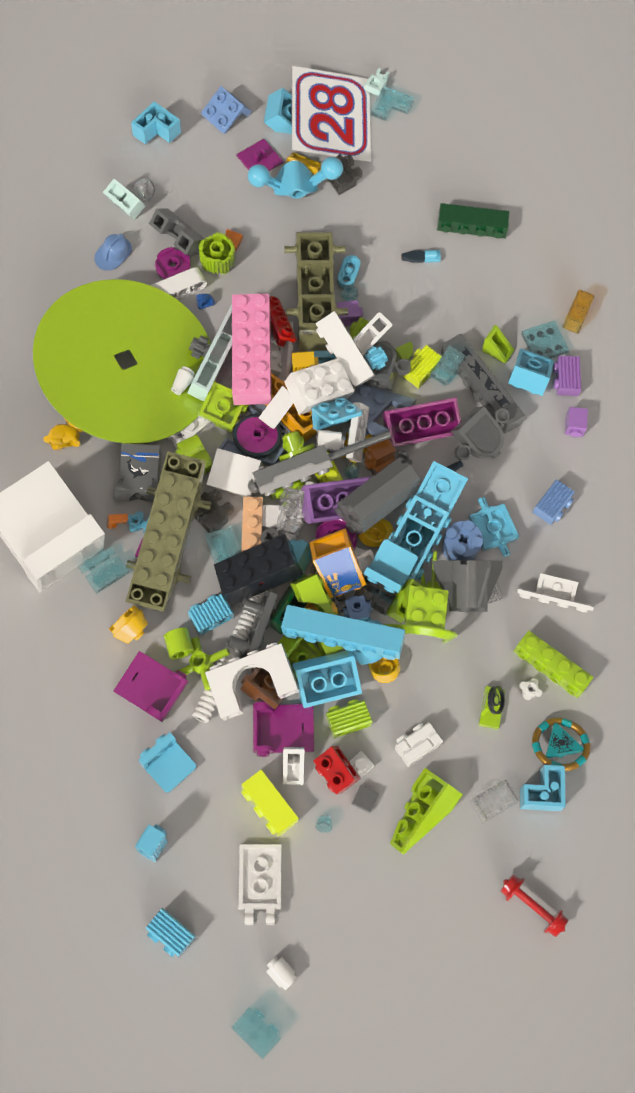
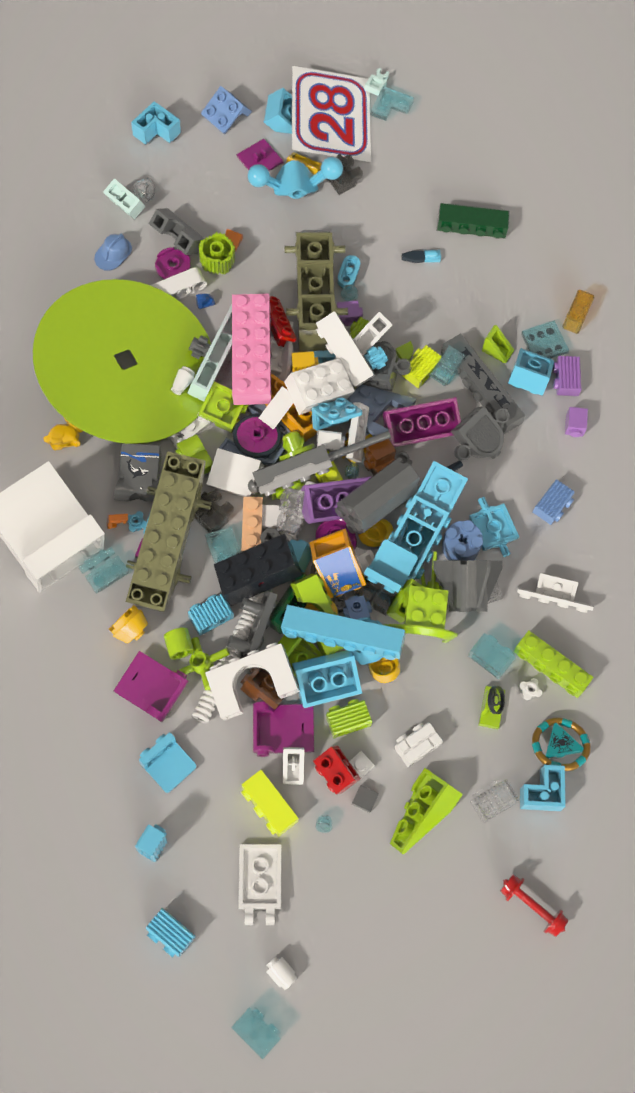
(492, 655): none -> clear light blue brick

